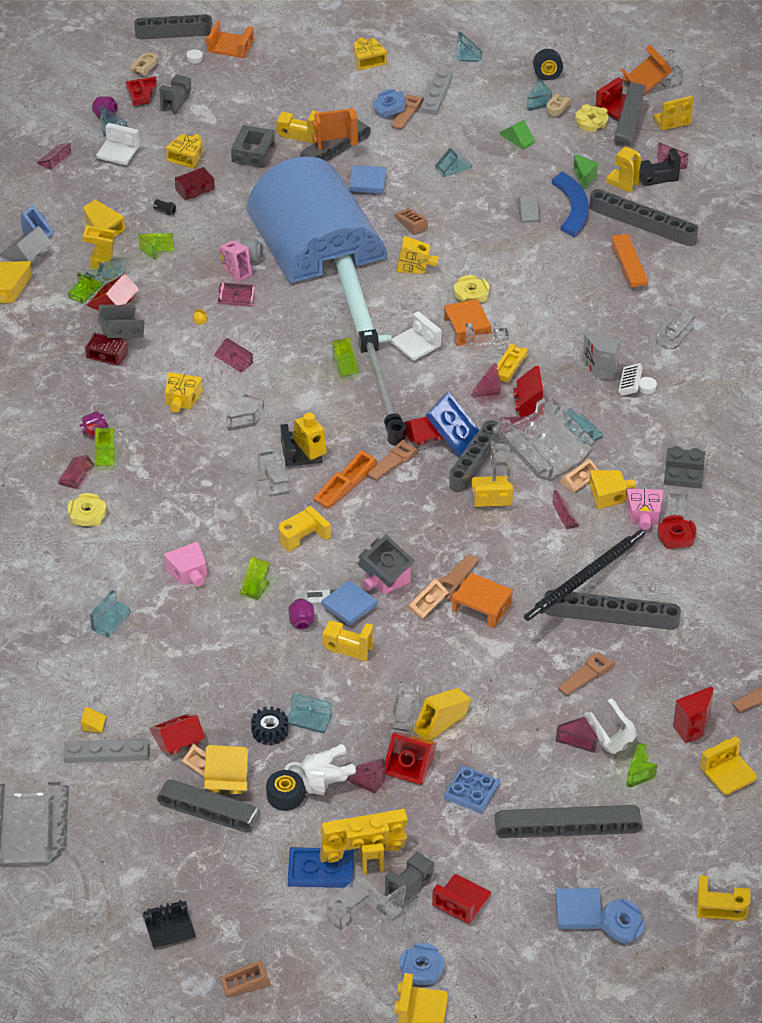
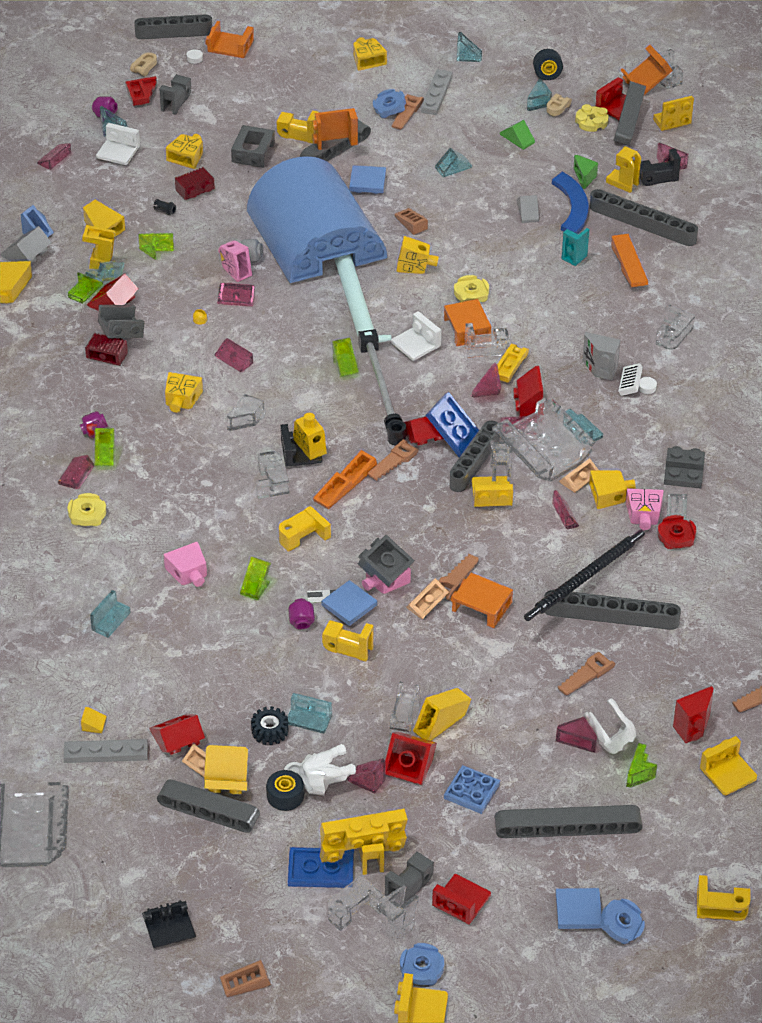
(575, 246): none -> teal panel

